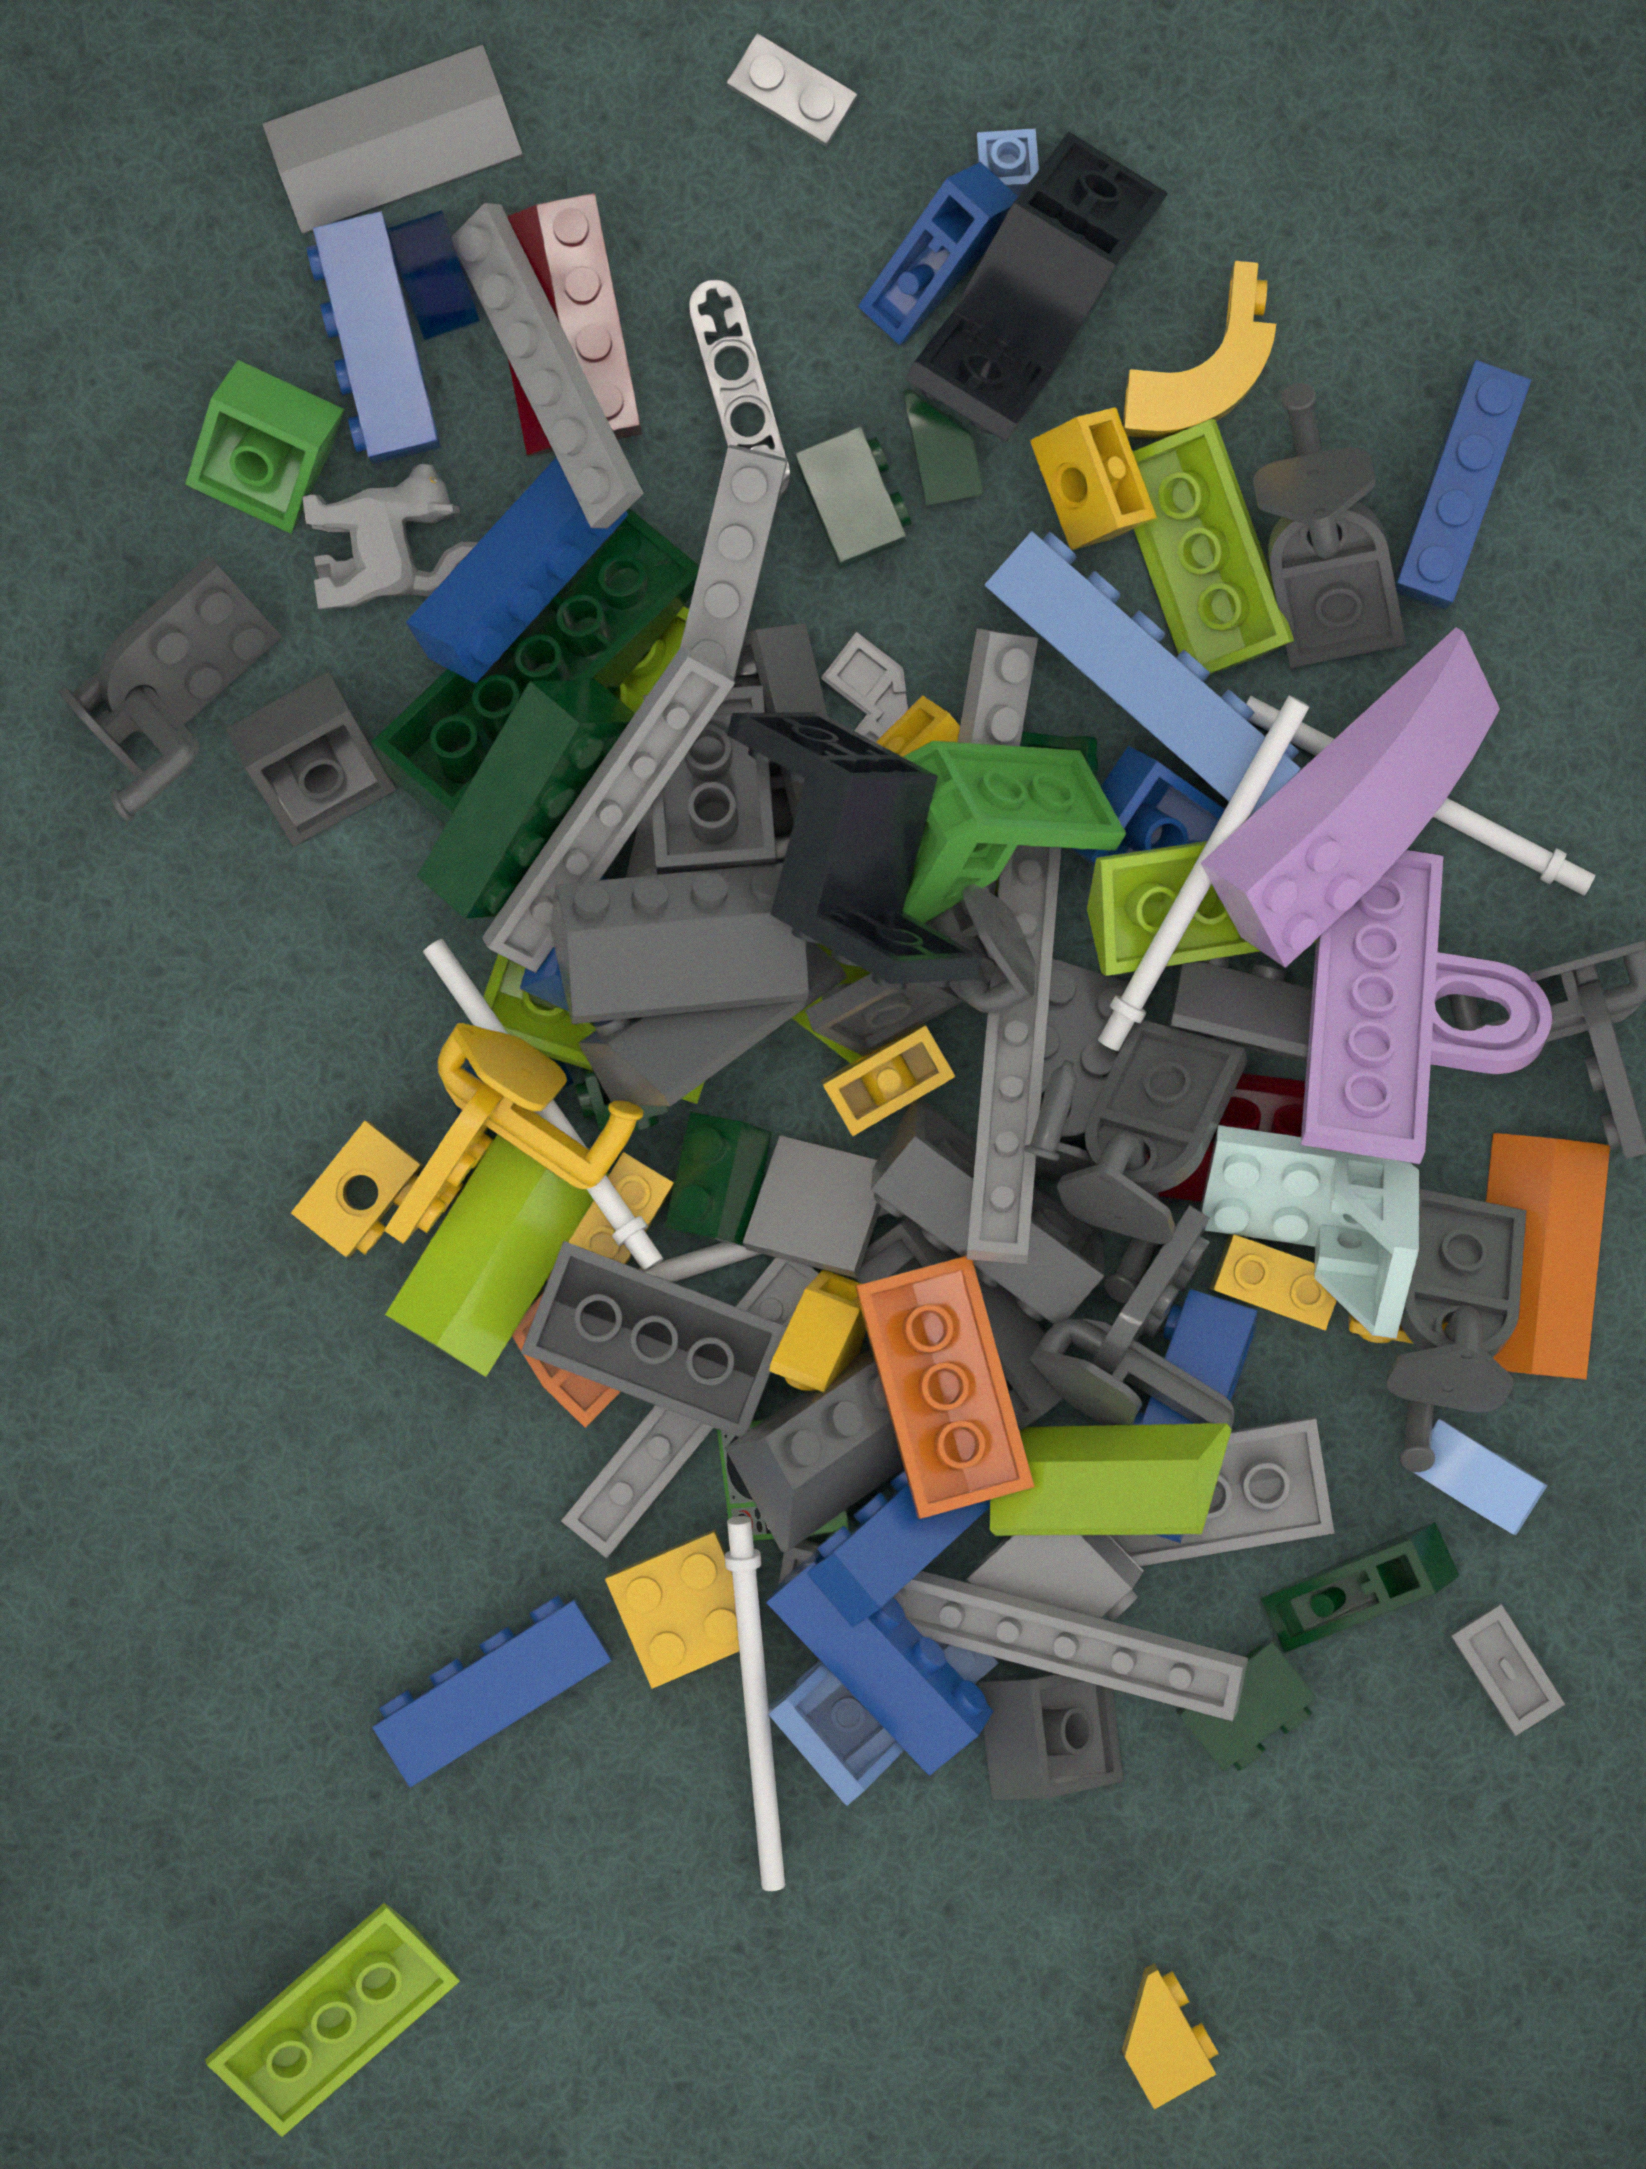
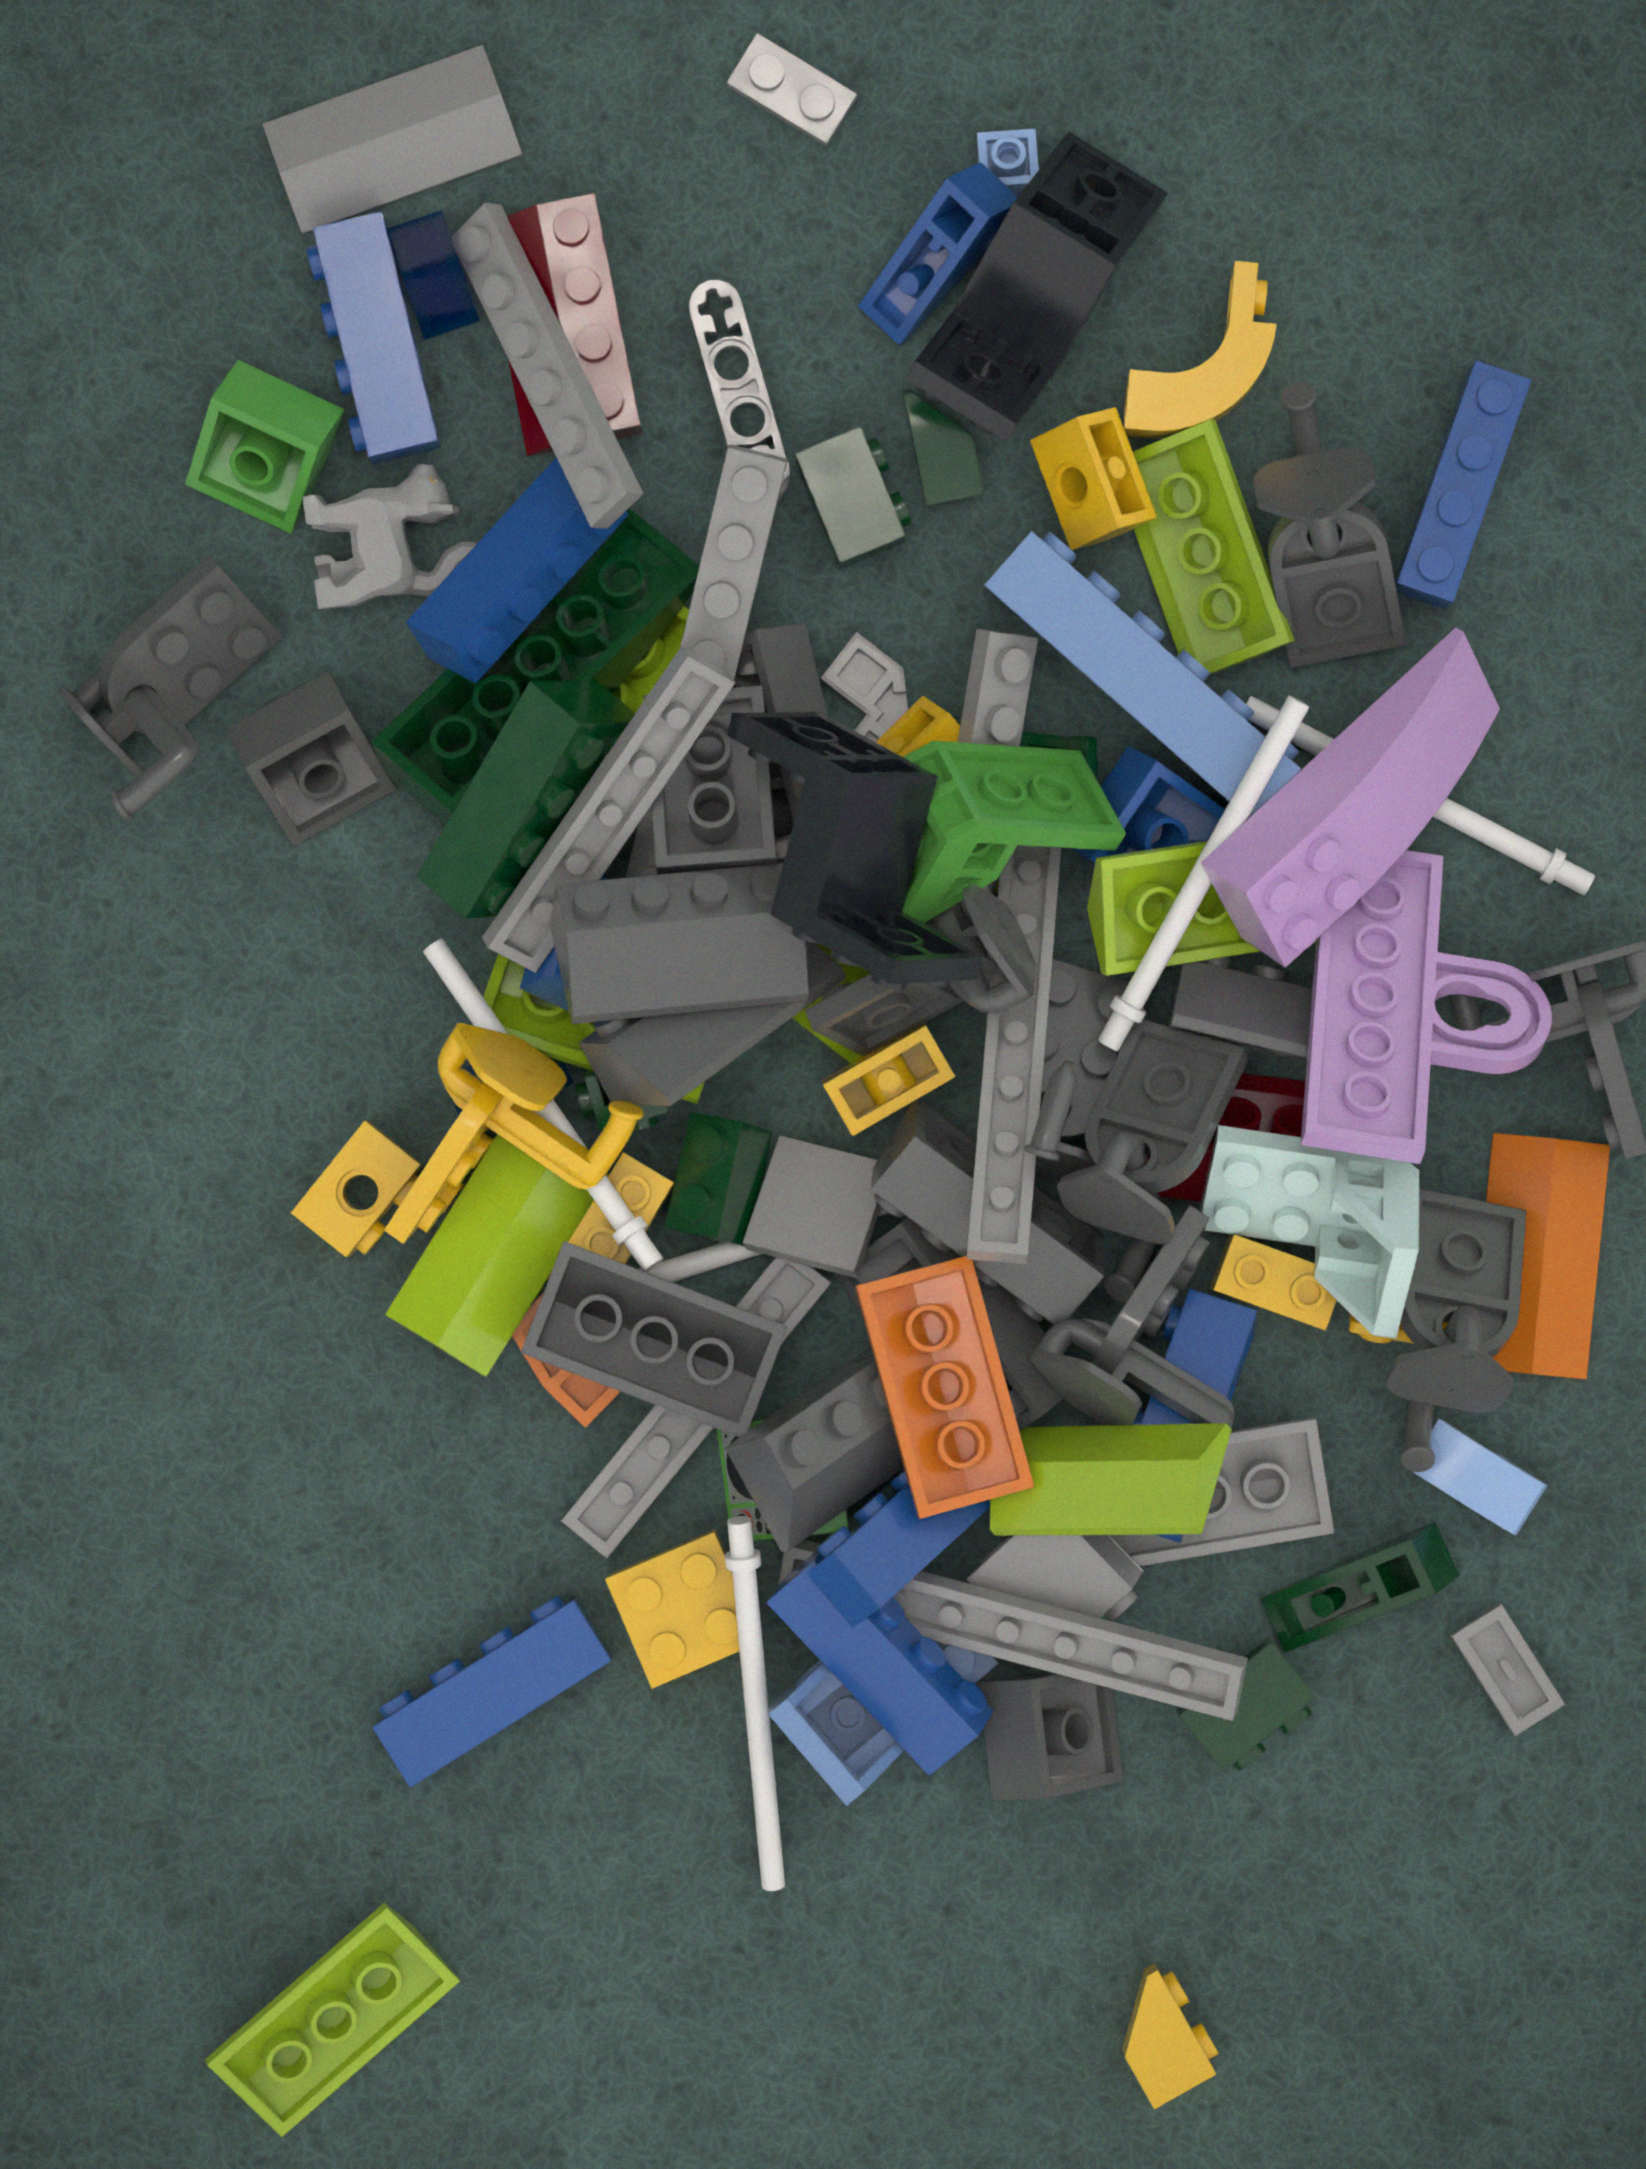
(821, 1334): yellow slope -> none

